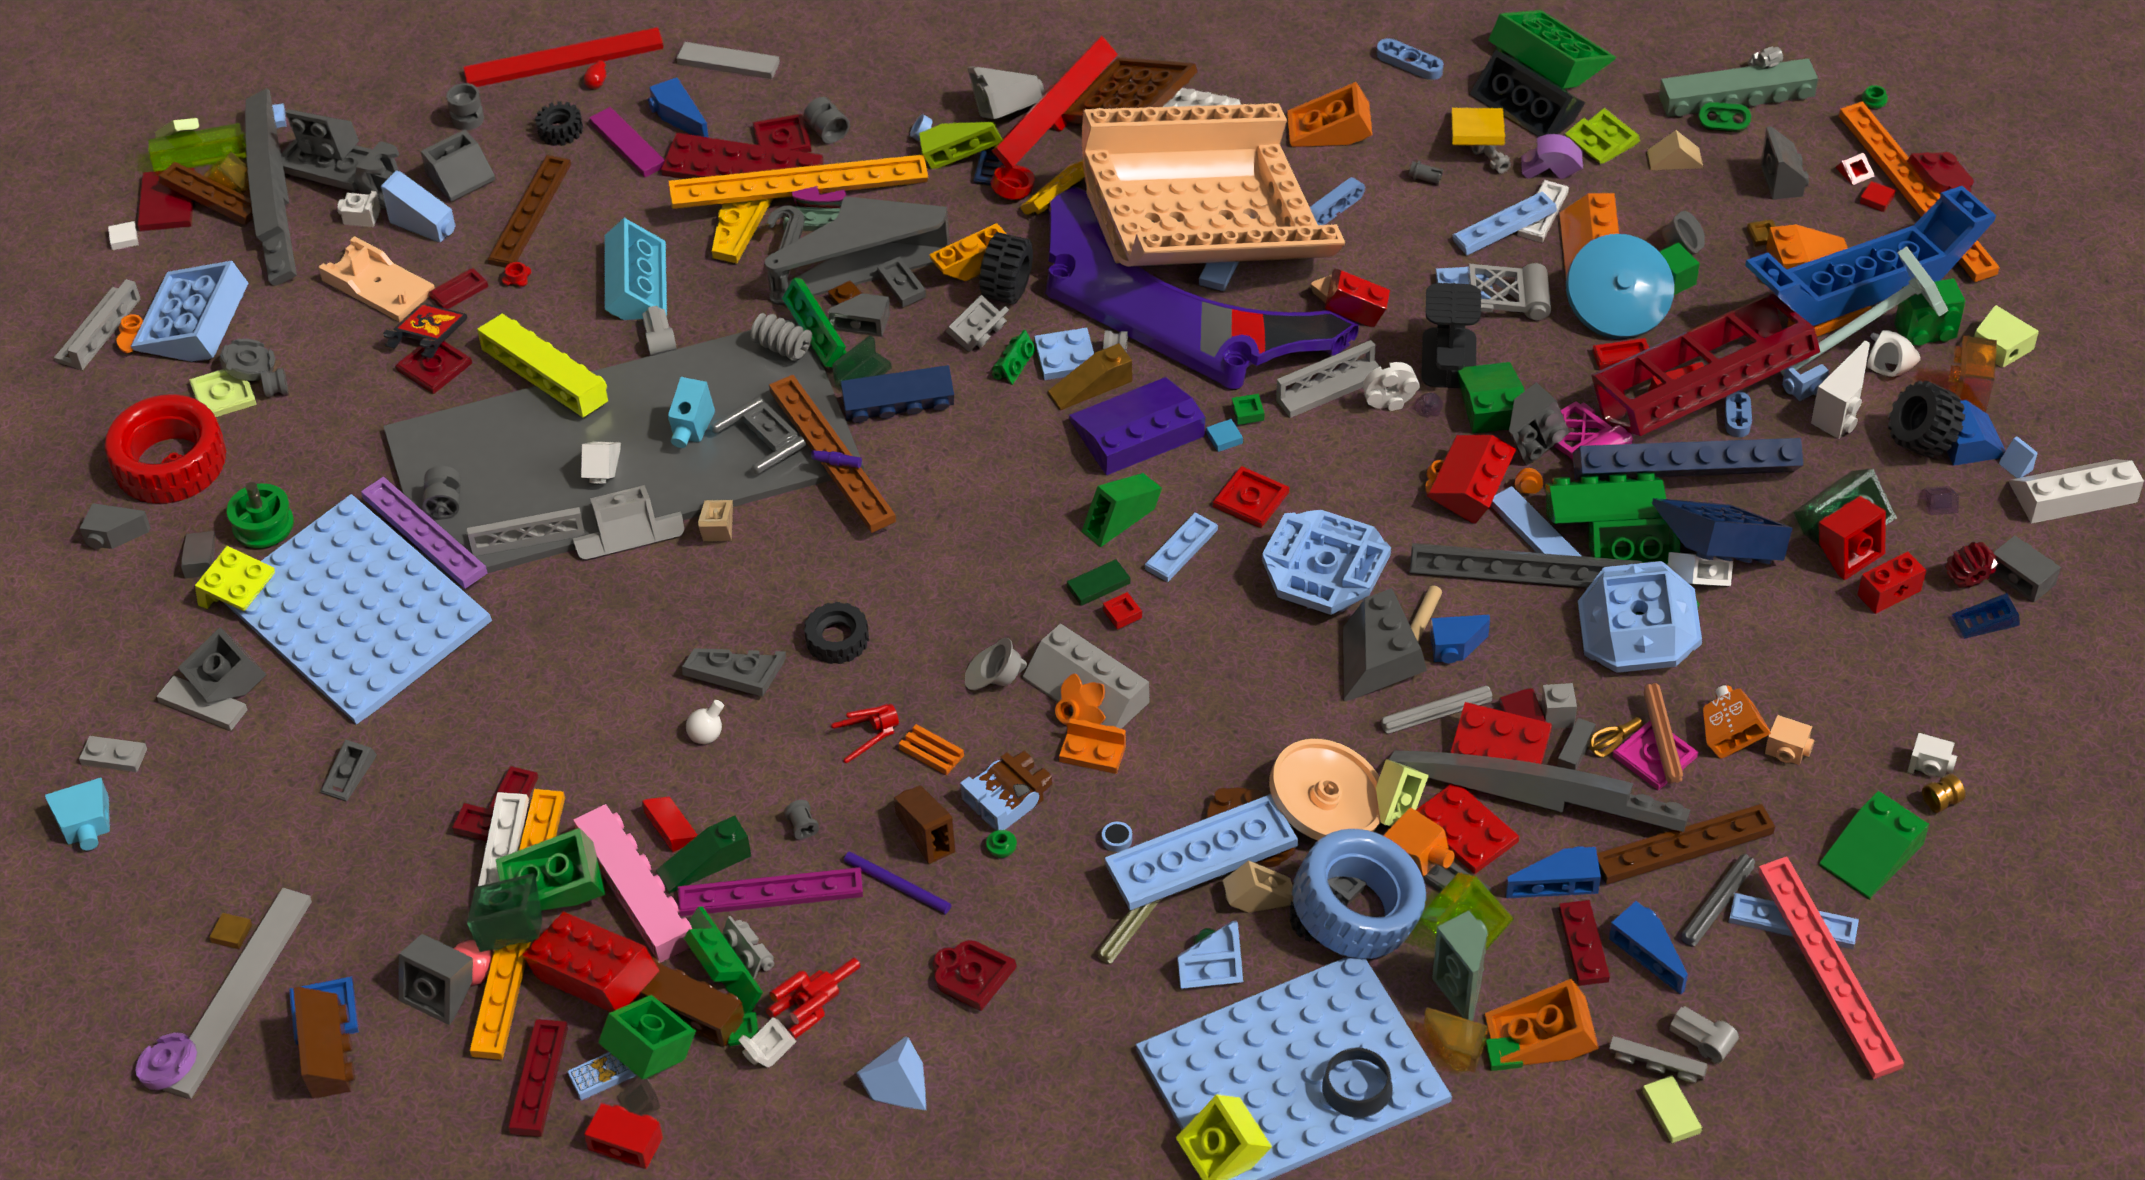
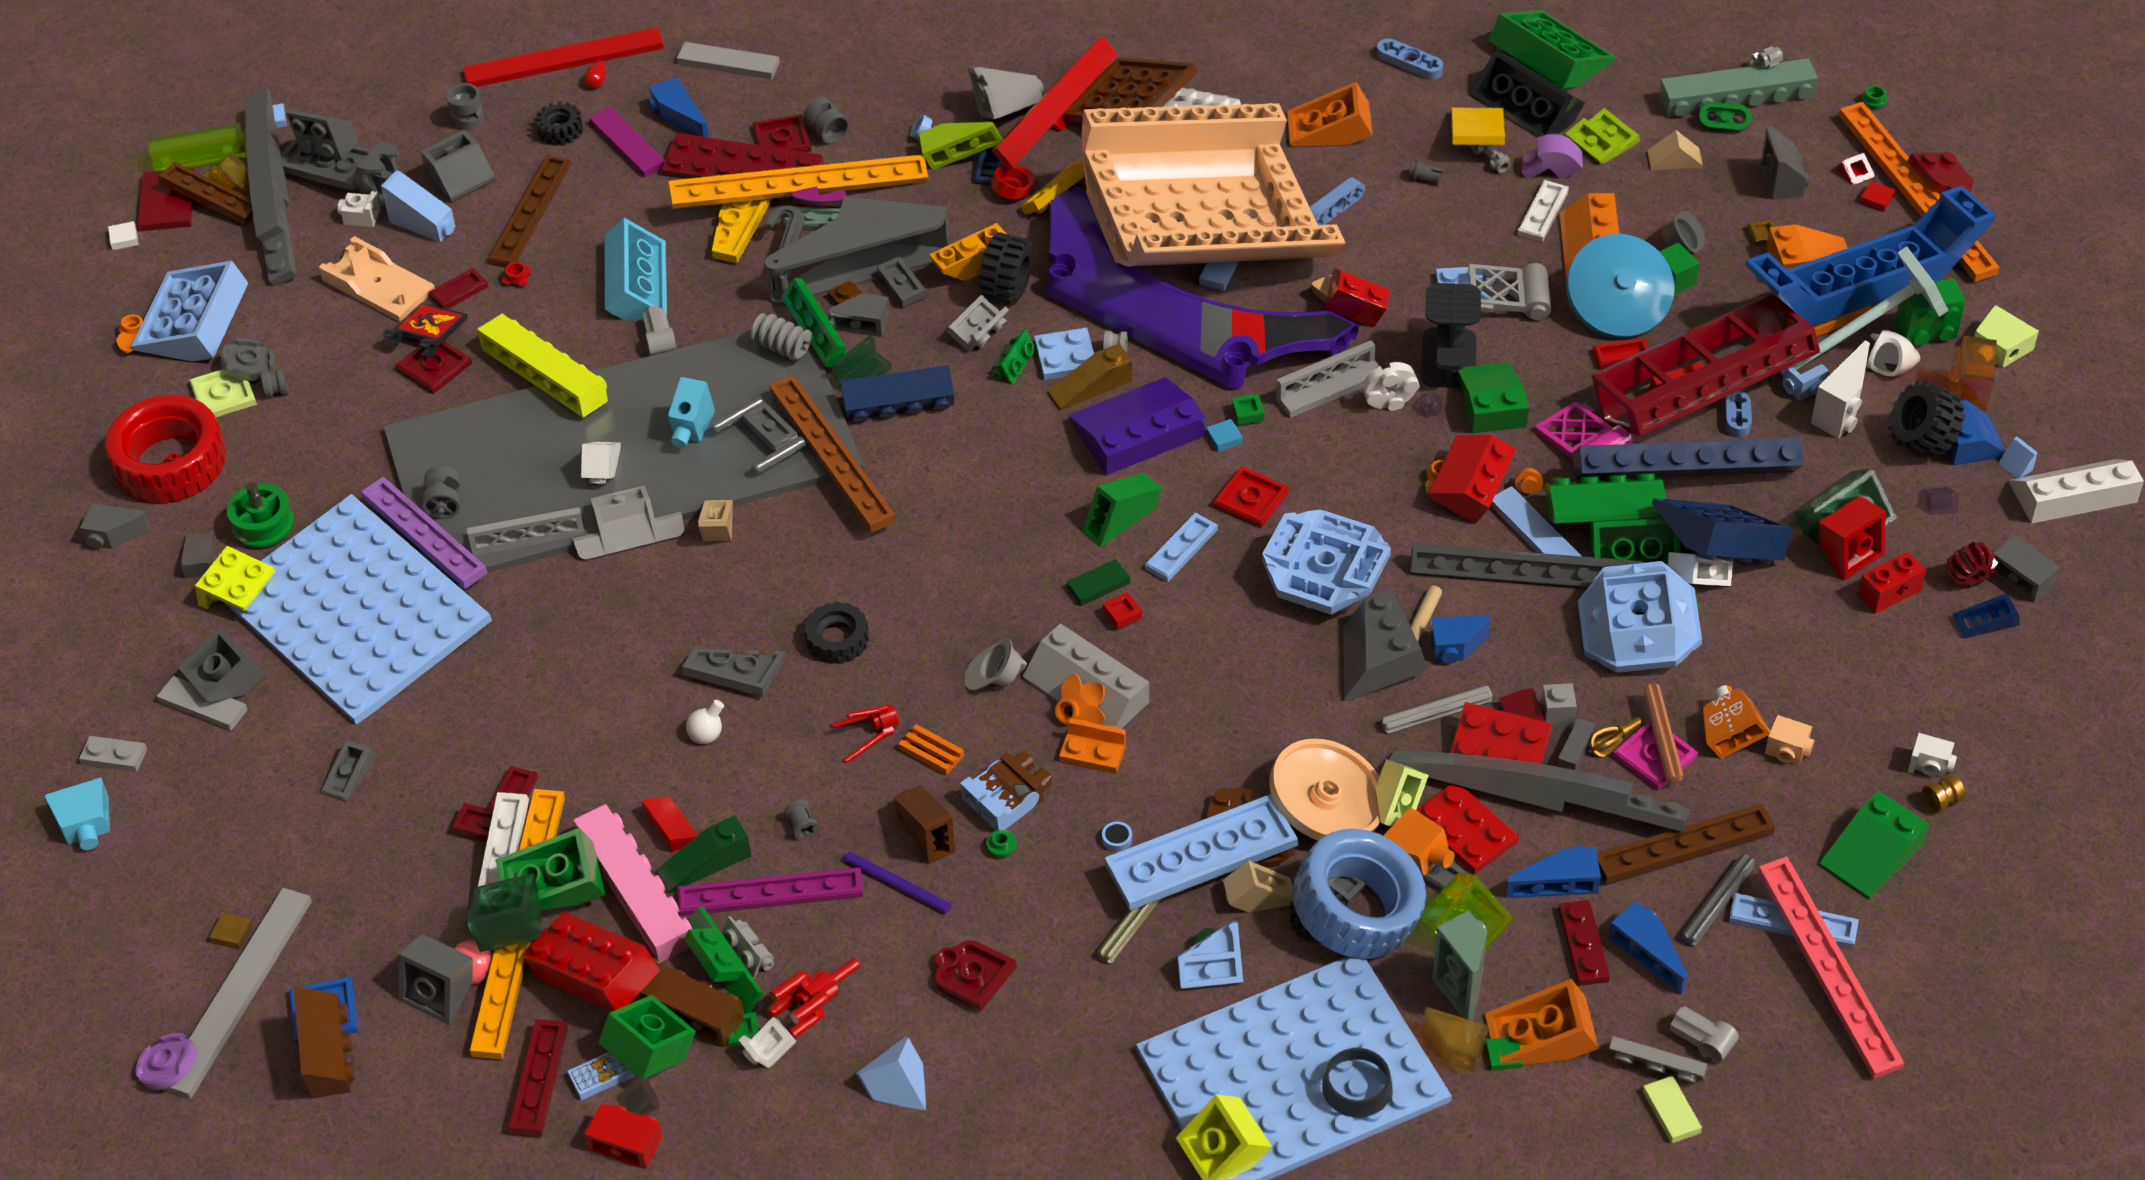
(99, 326): light grey fence -> none
(177, 127): yellowish green tile -> none
(836, 458): dark purple piece -> none
(1504, 223): light blue tile -> none
(1536, 423): dark grey slope -> none

